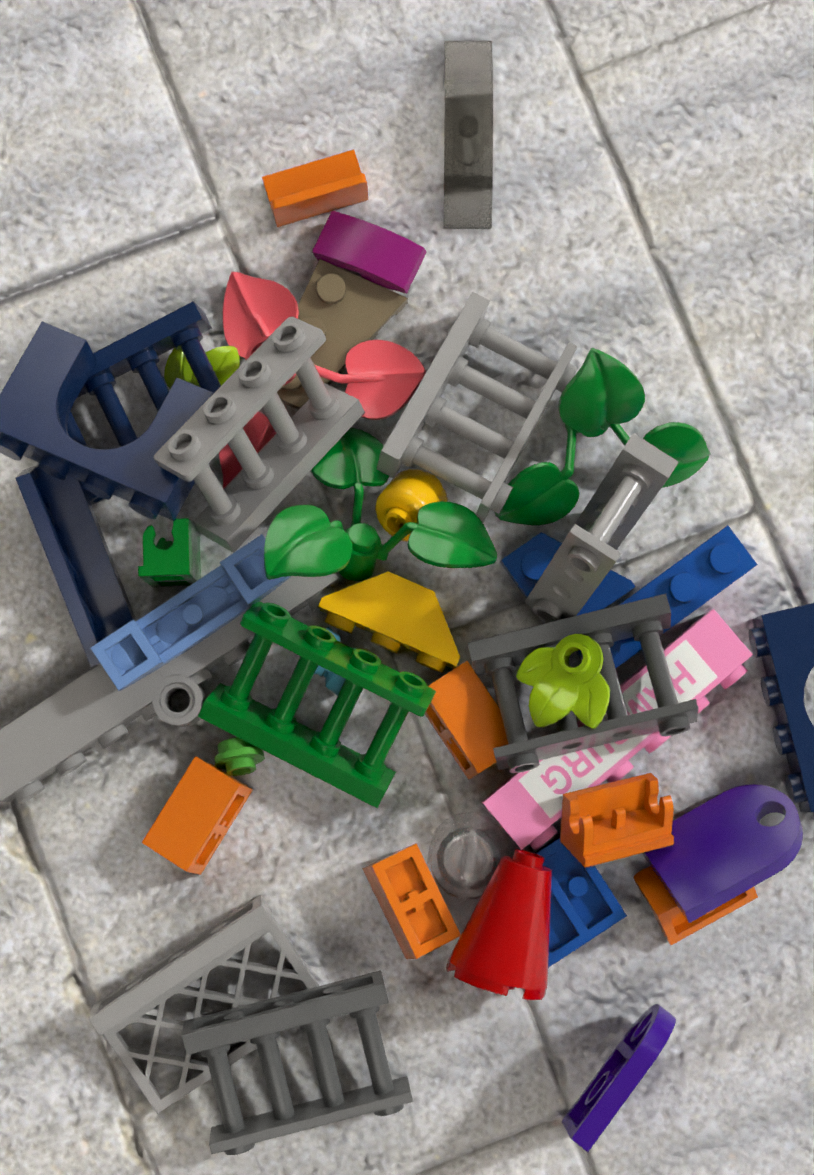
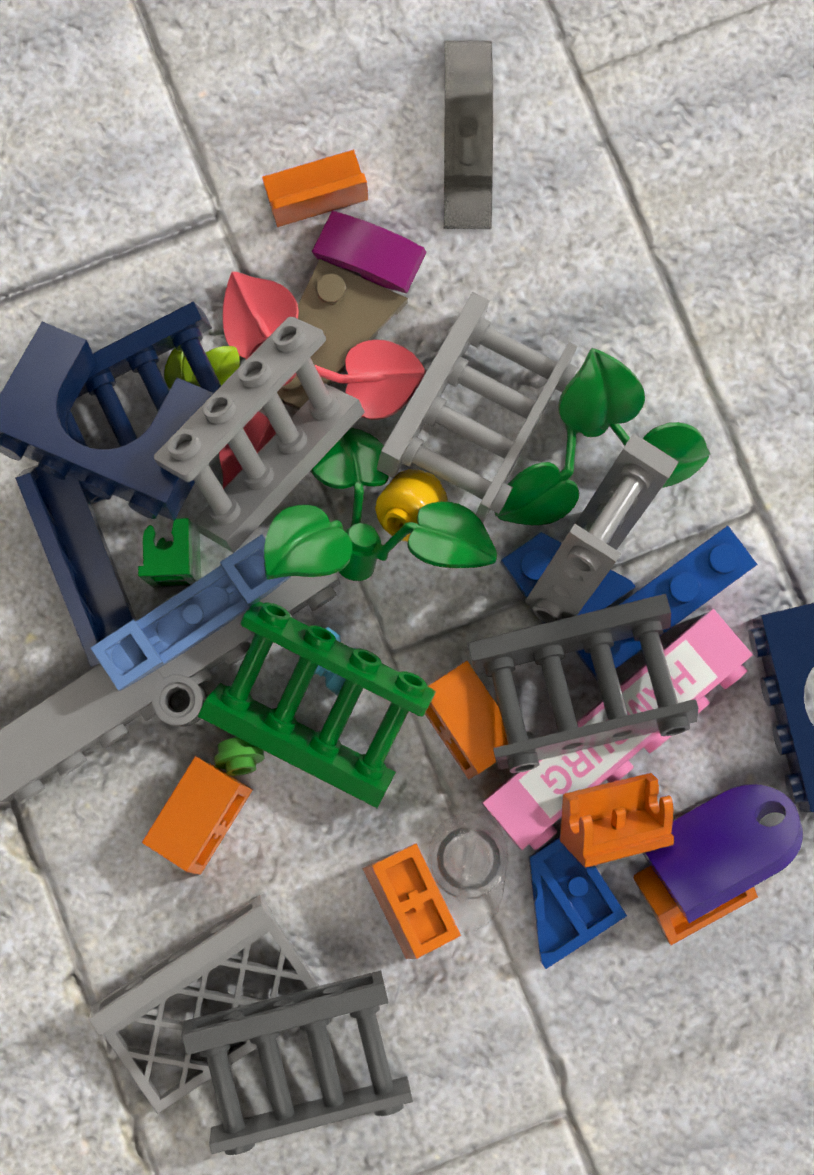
(397, 616): yellow slope -> none
(508, 930): red cone -> none
(566, 689): lime plate -> none
(618, 1076): dark purple tile -> none

